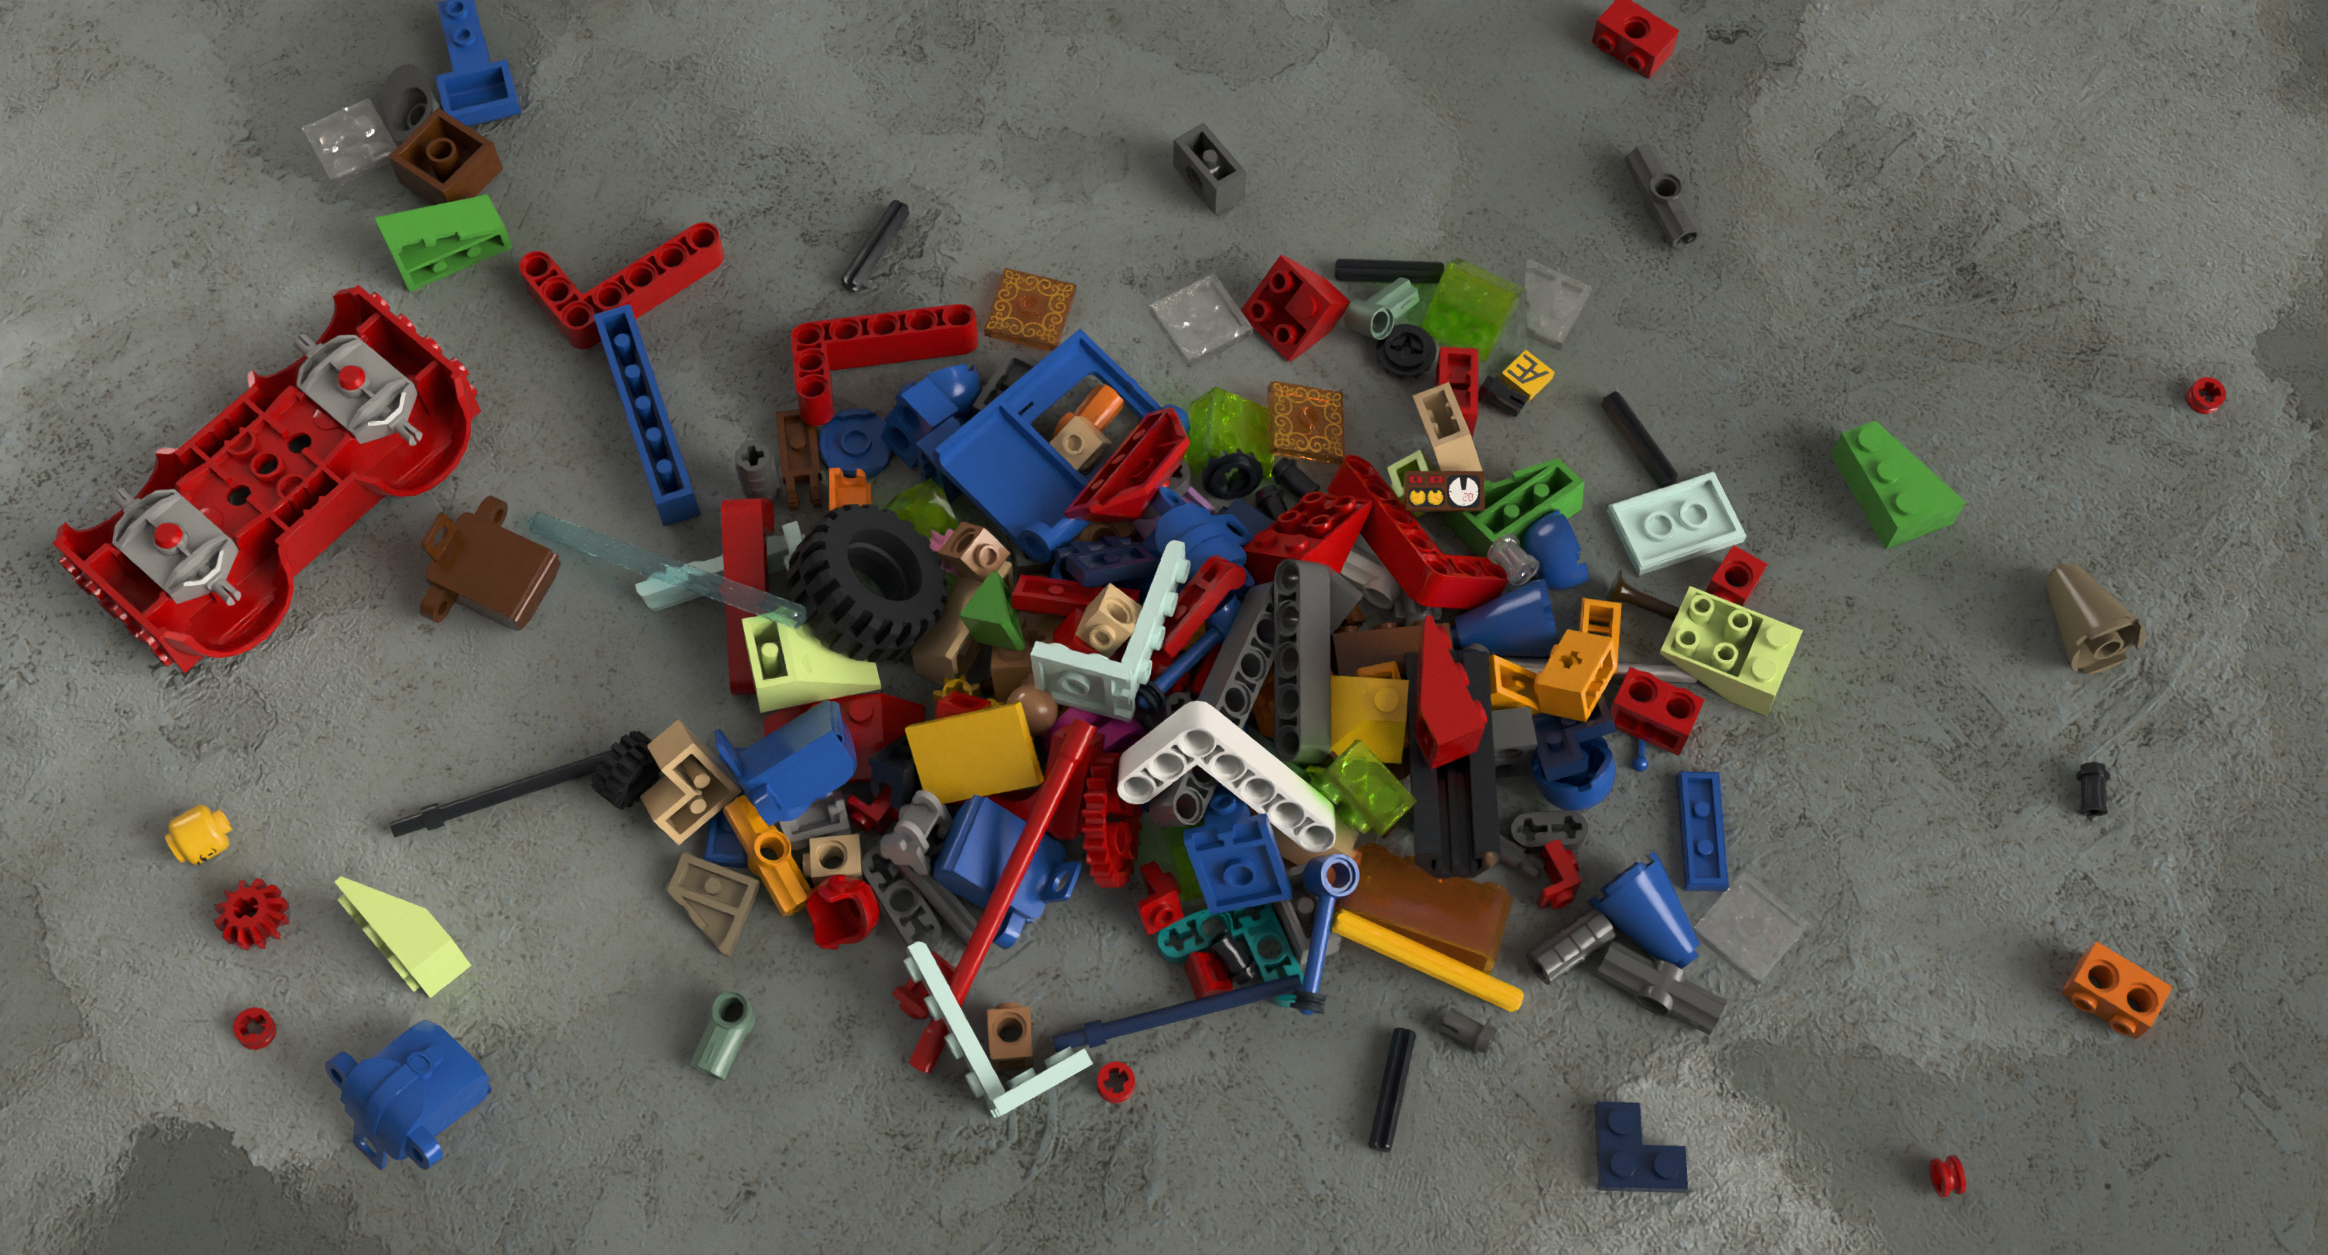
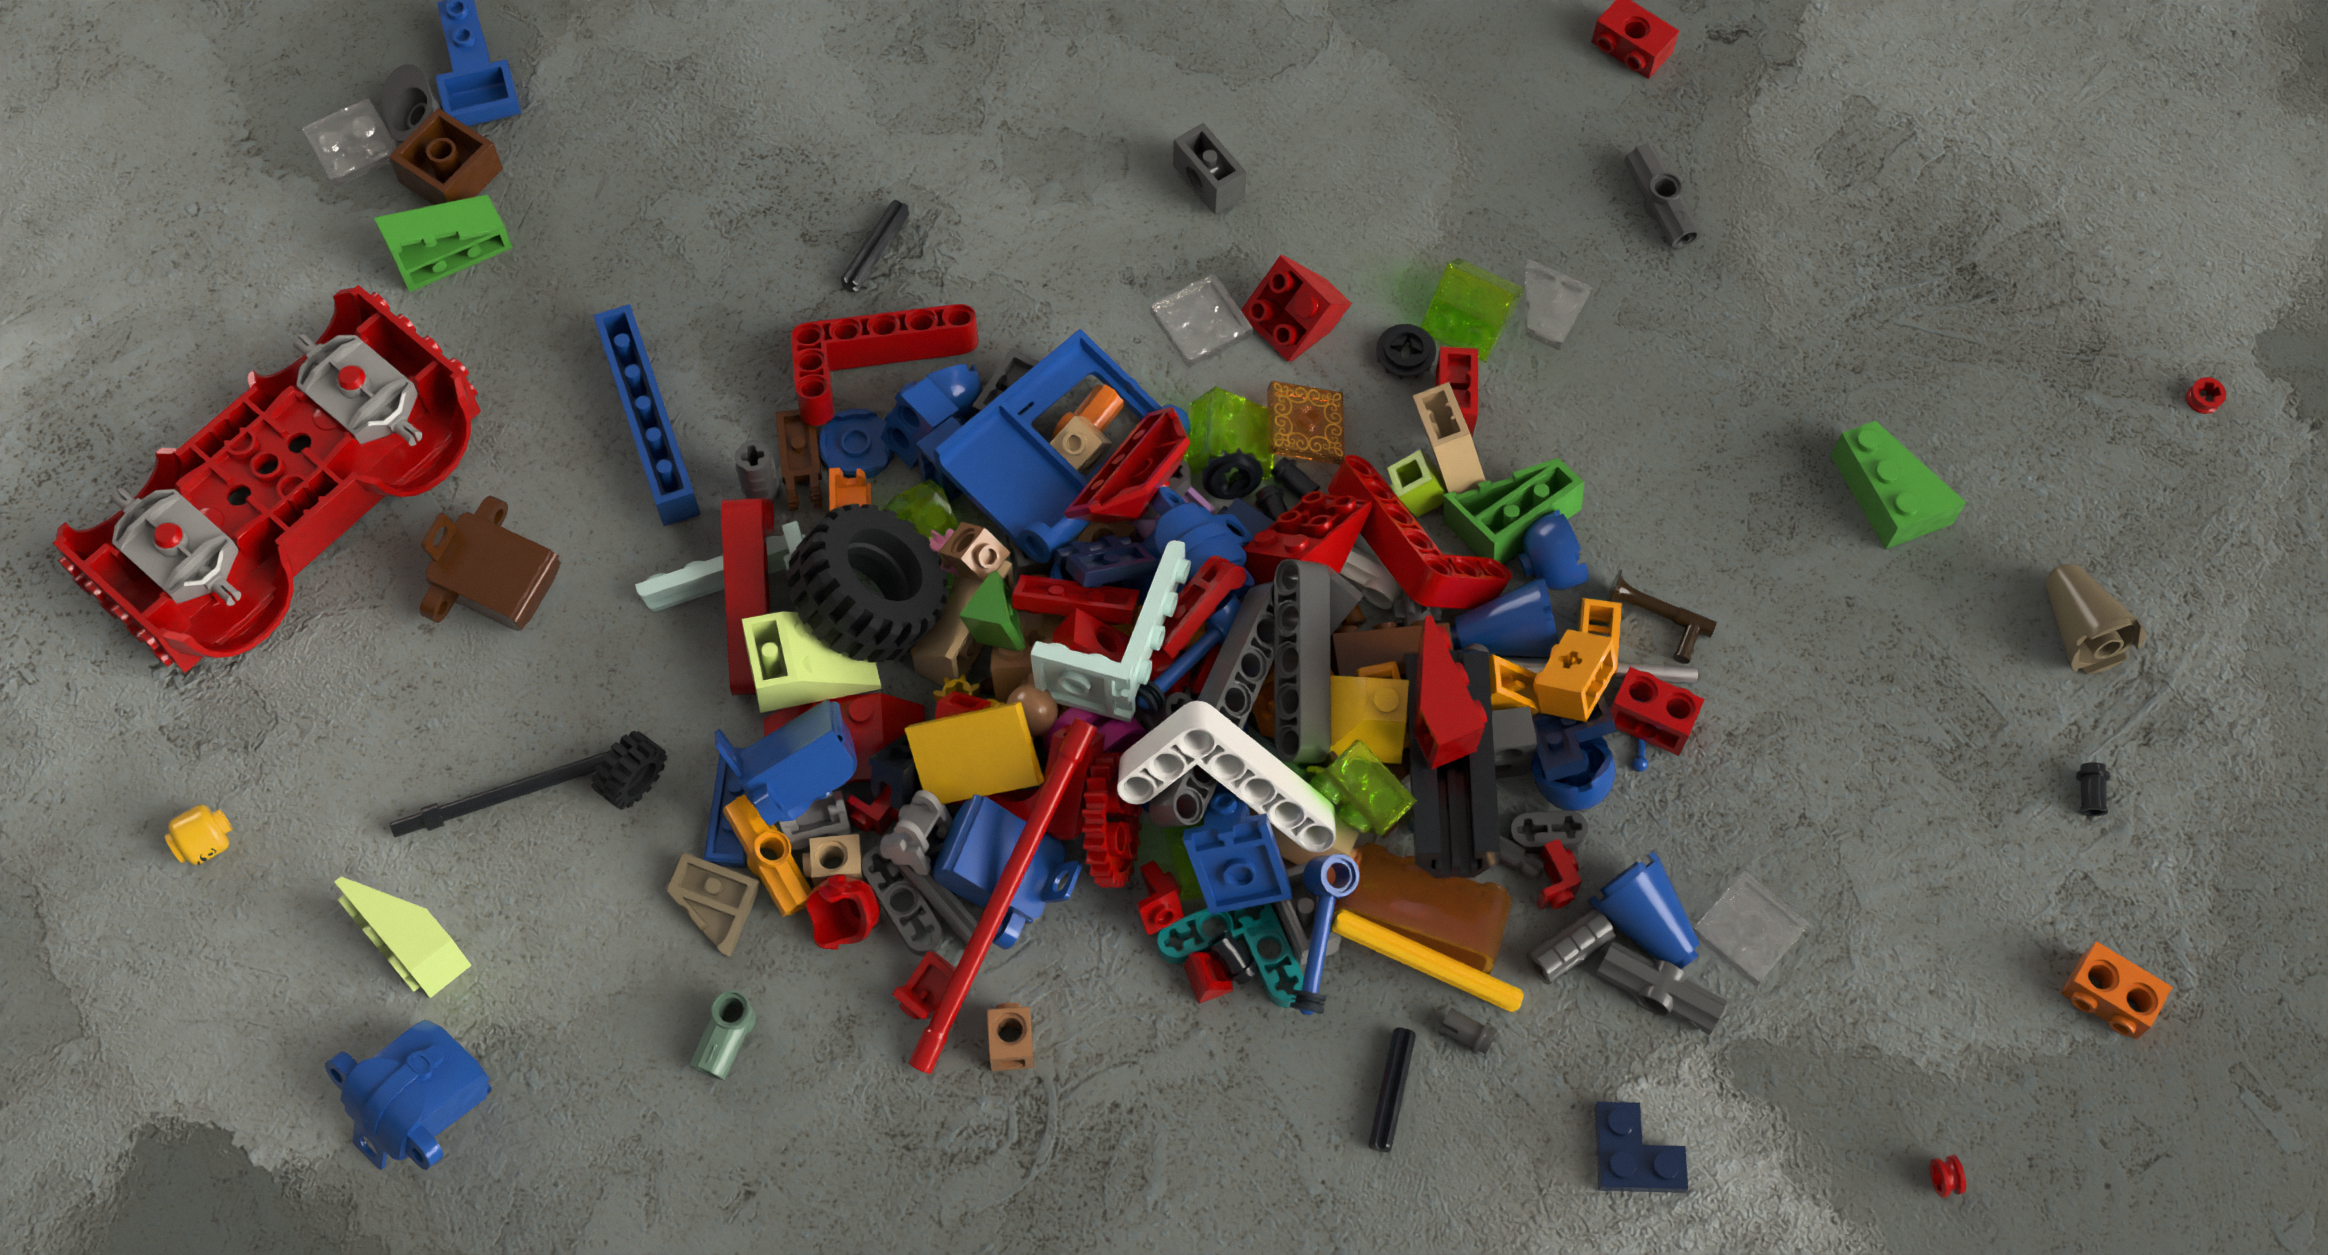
(235, 918): red gear -> none
(253, 1041): red bush -> none
(623, 287): red beam -> none
(669, 570): clear light blue axle -> none
(693, 783): tan brick -> none
(964, 1043): light aqua bracket -> none
(1030, 310): clear orange plate -> none
(1097, 1033): dark blue bar -> none
(1103, 1078): red bush -> none
(1108, 620): tan brick -> none
(1378, 313): sand green piece -> none
(1388, 270): black axle -> none
(1444, 491): tile -> none
(1502, 395): black pin -> none
(1513, 559): clear bush -> none
(1527, 375): yellow tile -> none
(1639, 439): black axle -> none
(1676, 523): light aqua tile -> none
(1702, 831): blue tile -> none
(1731, 649): yellowish green slope -> none
(1741, 568): red brick -> none

